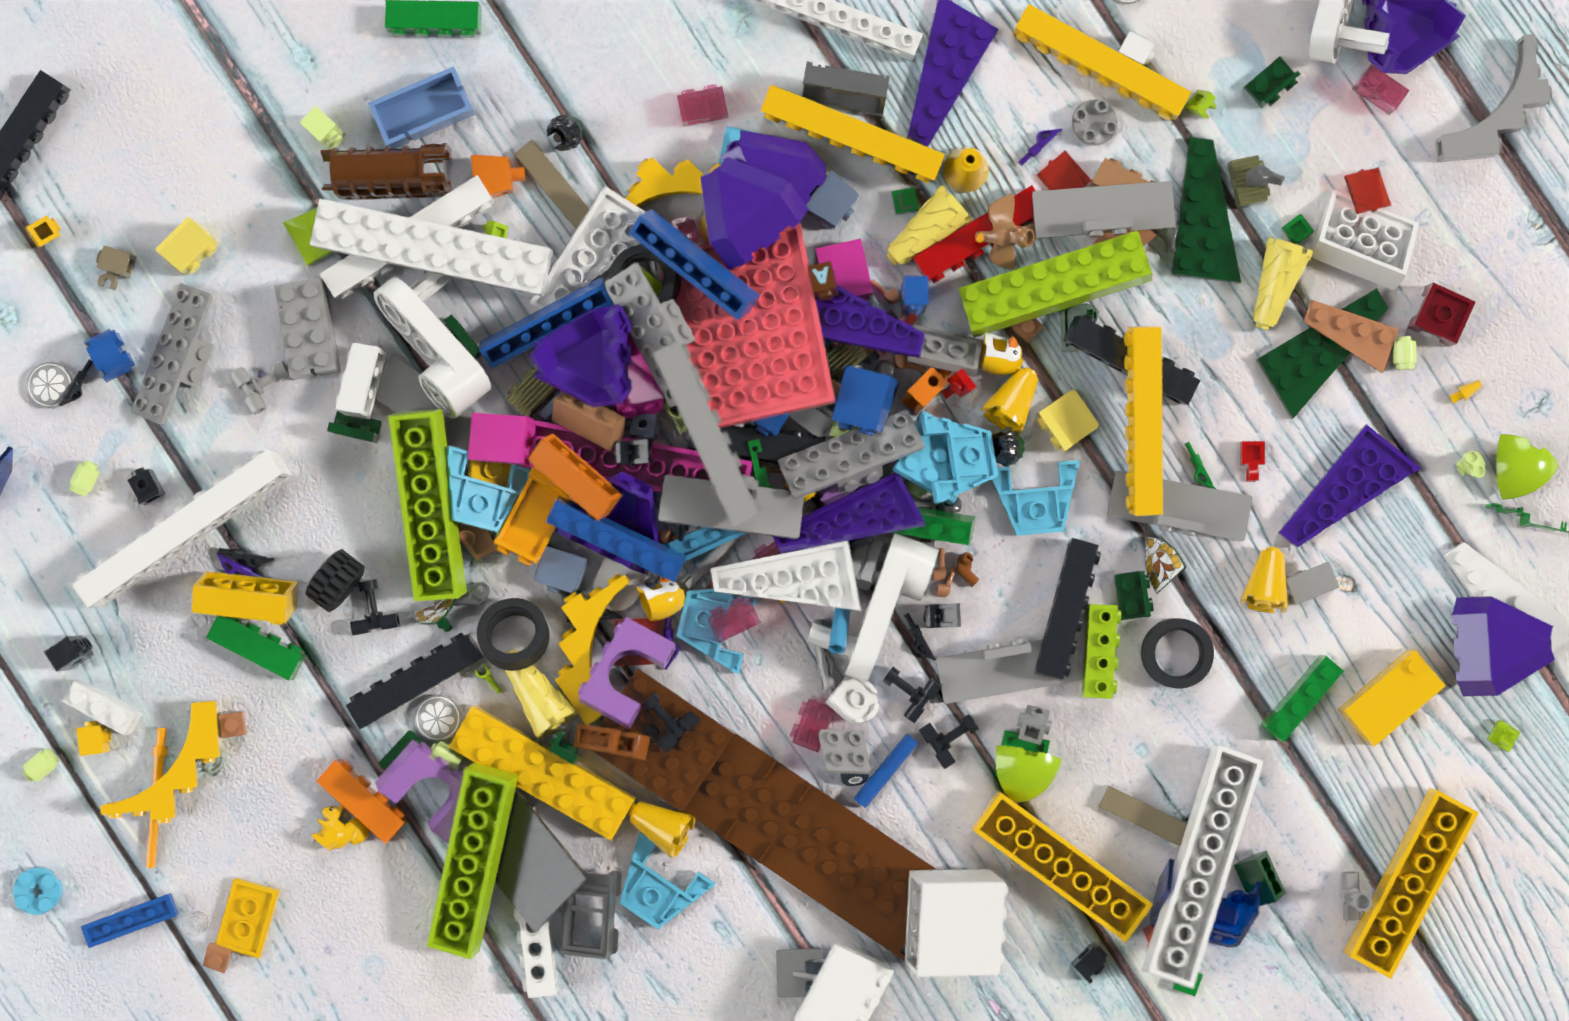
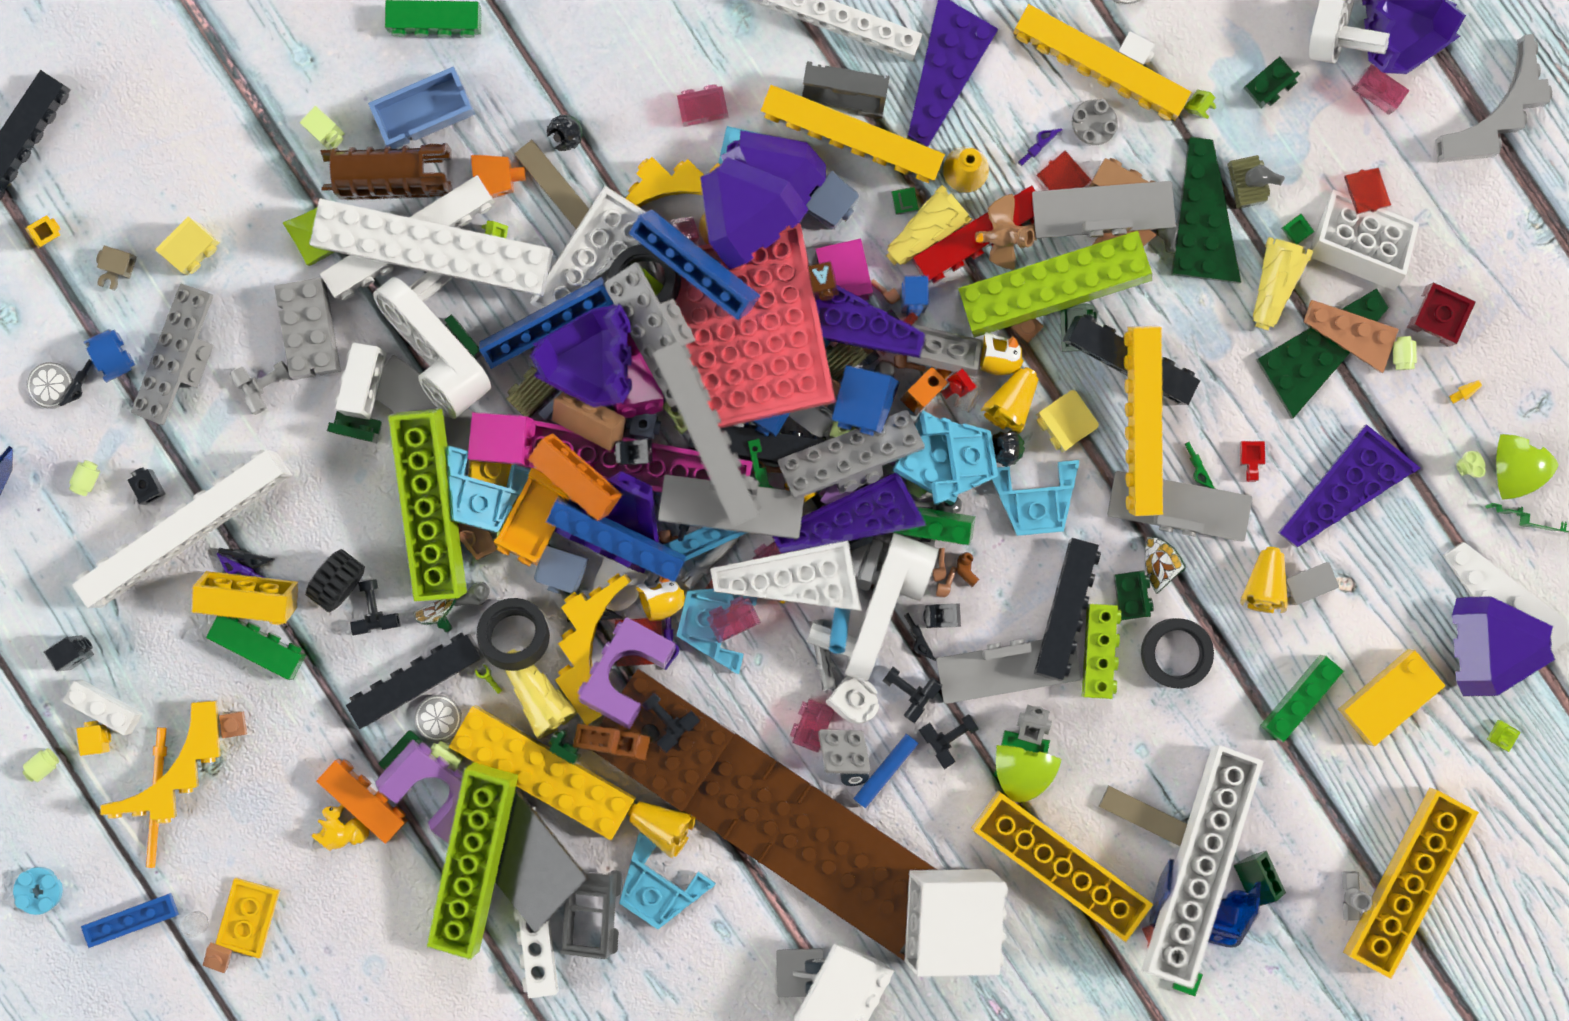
(1090, 962): black brick -> none

